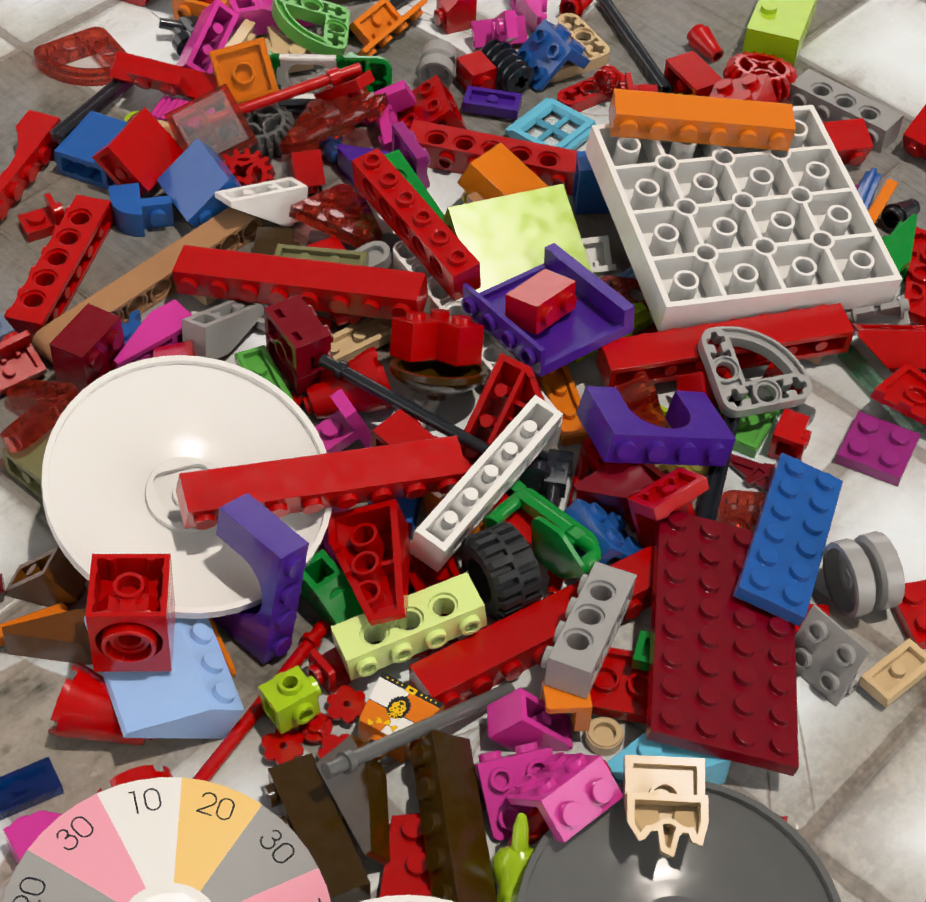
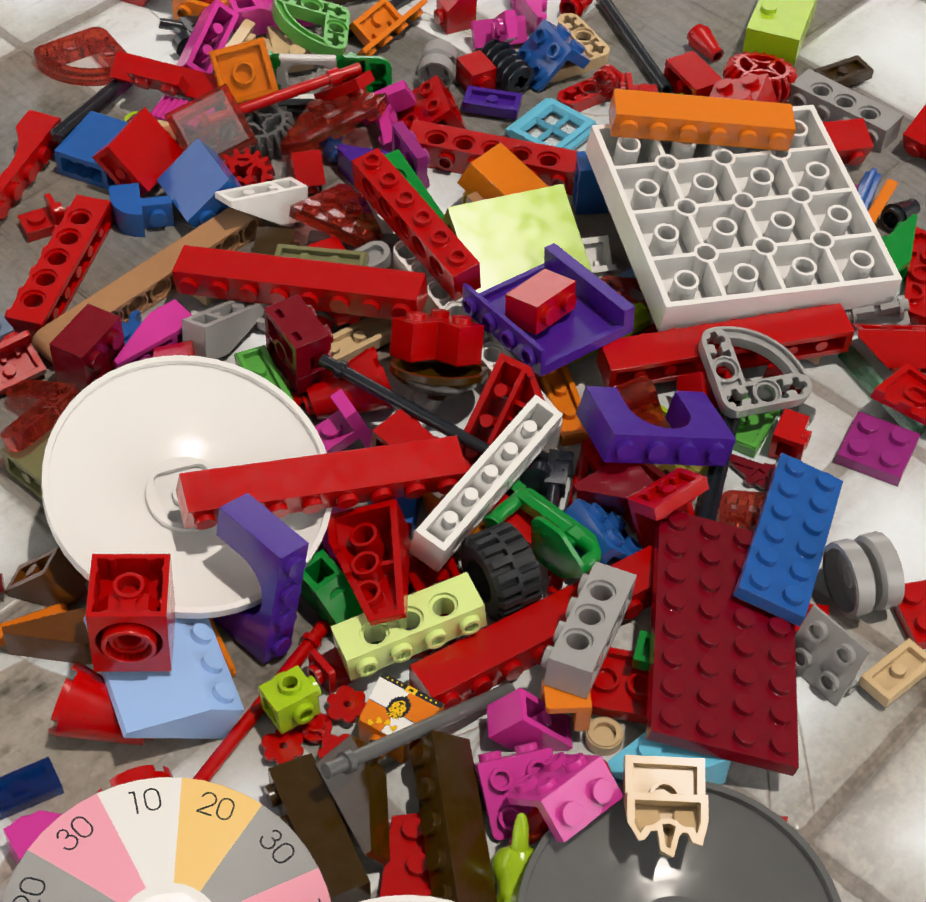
(847, 71): none -> dark brown plate

